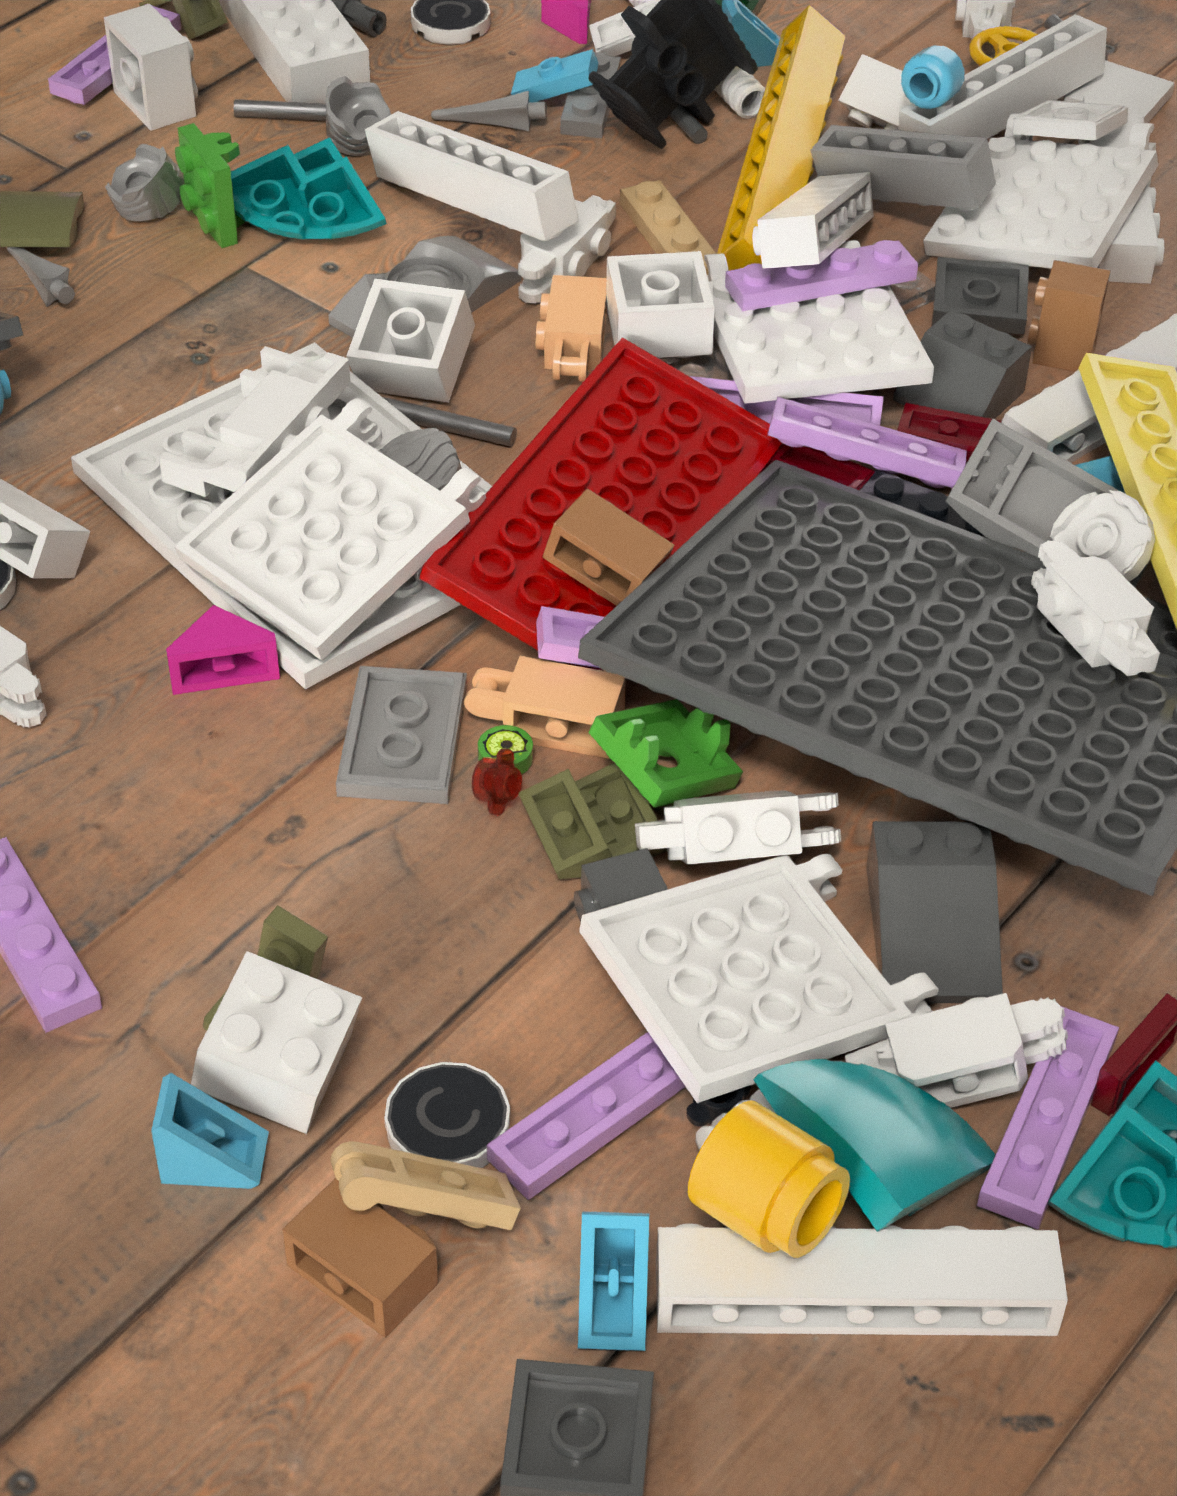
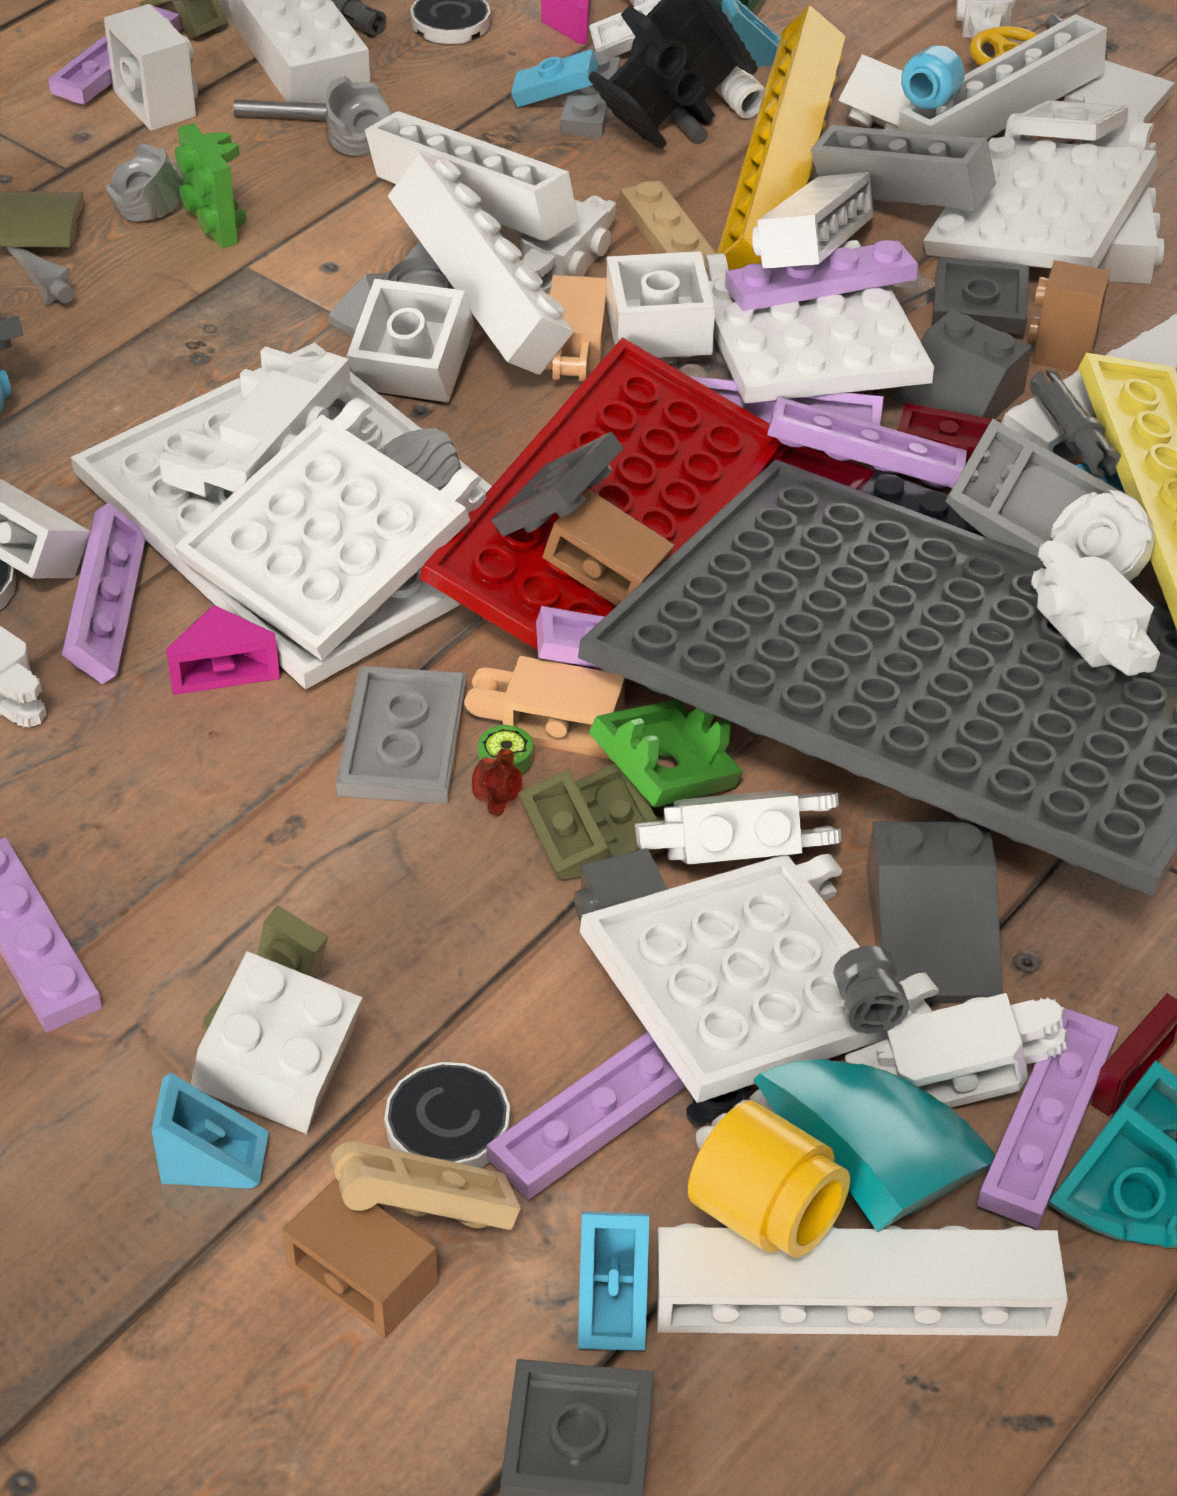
(104, 594): none -> lavender plate
(305, 194): teal brick -> none
(456, 423): flat silver bar -> none
(477, 259): none -> white brick
(509, 112): light grey piece -> none
(558, 486): none -> dark grey plate
(870, 989): none -> dark grey wheel
(1083, 433): none -> dark grey pin

